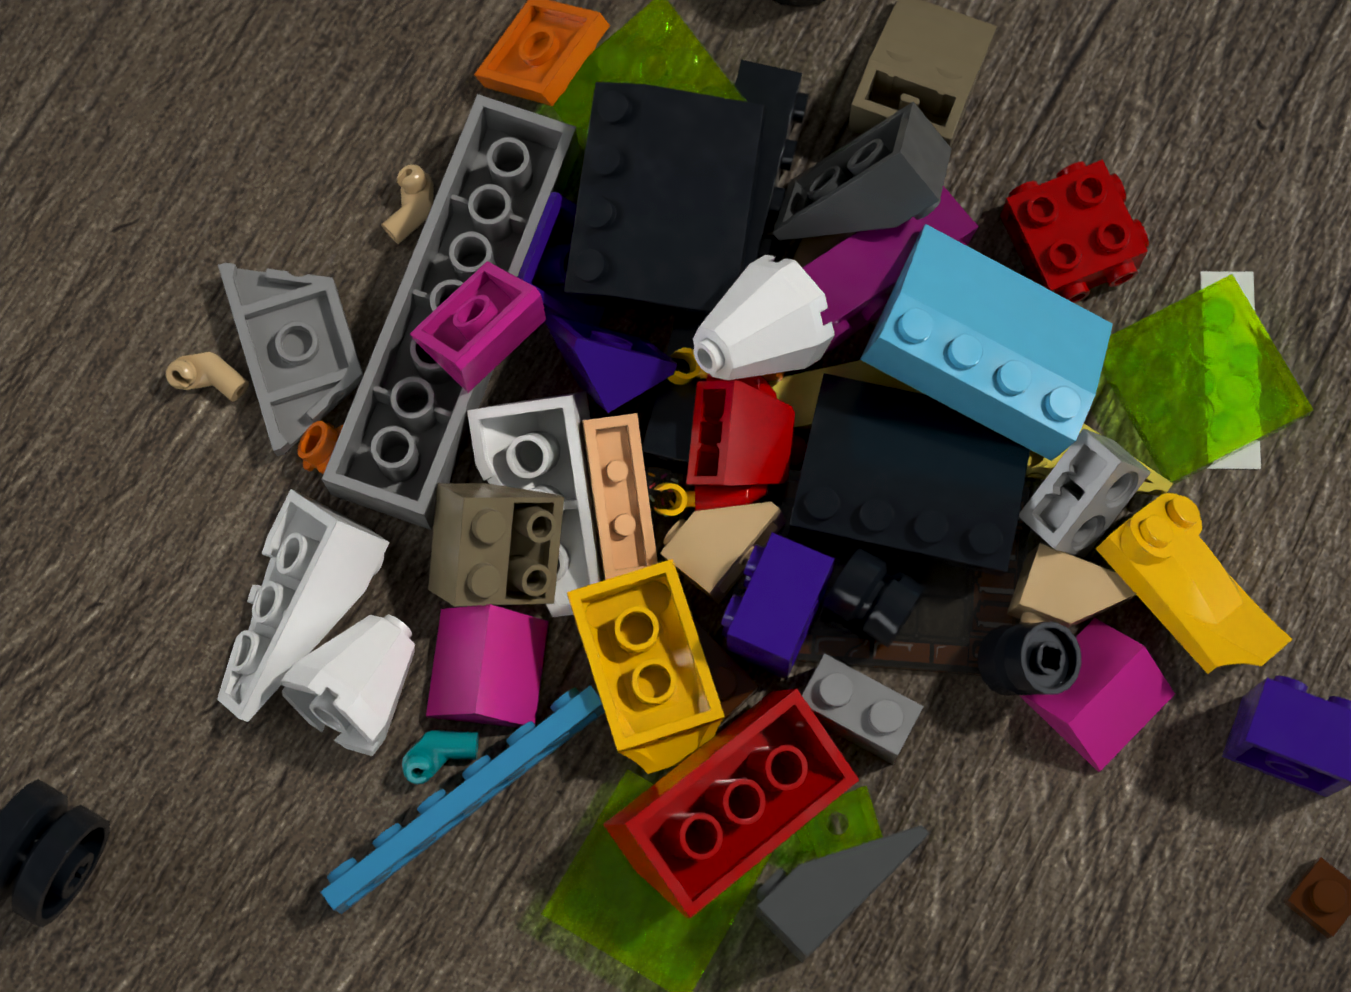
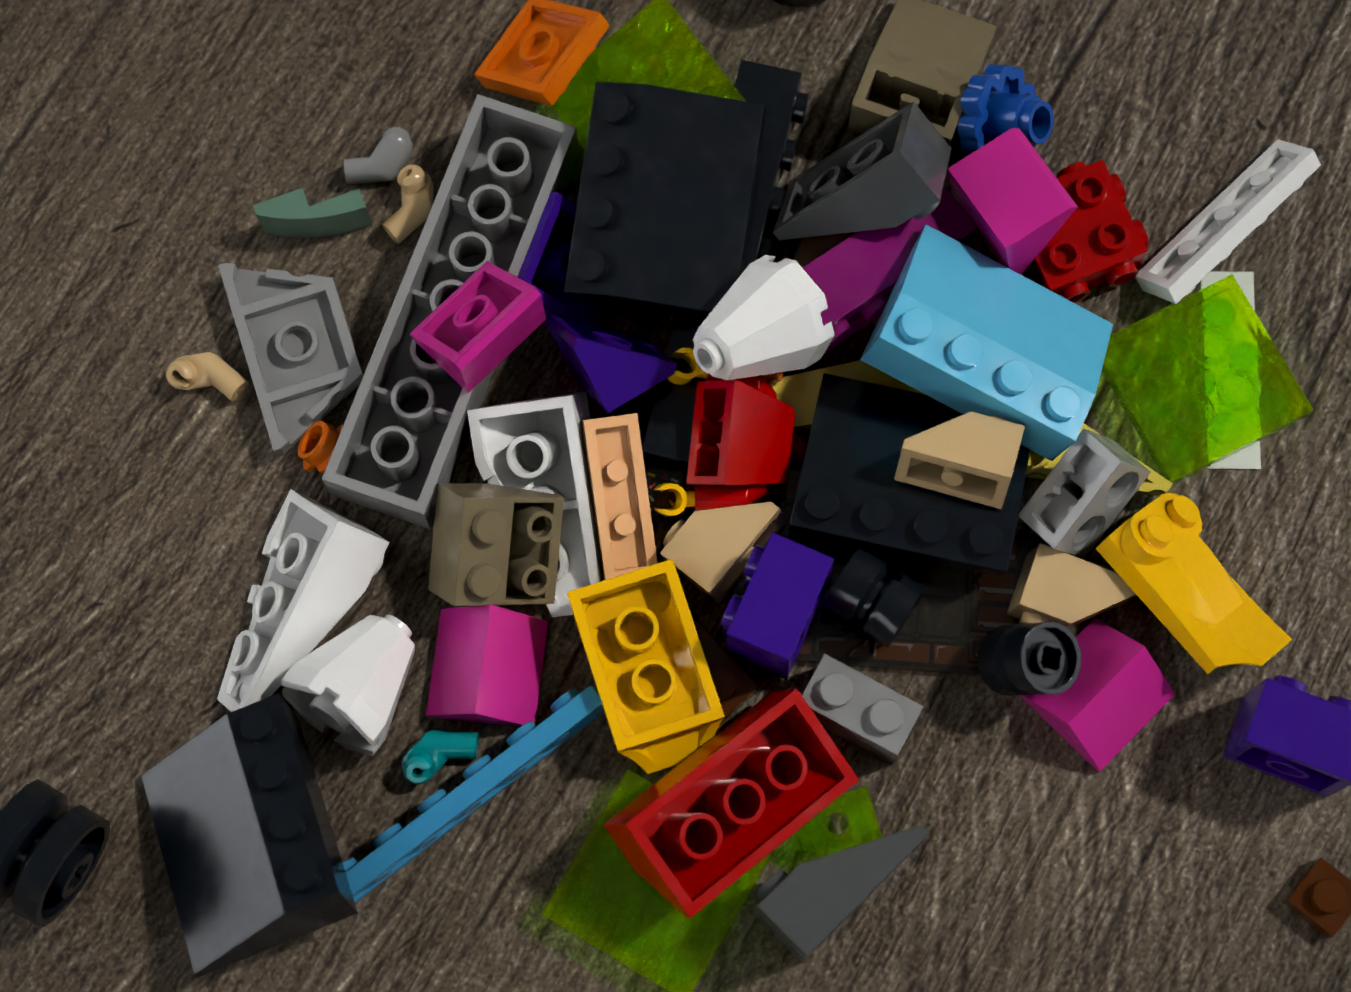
(246, 837): none -> black slope
(294, 217): none -> sand green slope
(385, 160): none -> light grey arm
(963, 458): none -> tan slope
(999, 103): none -> blue plant
(1011, 198): none -> dark pink slope
(1227, 221): none -> white plate

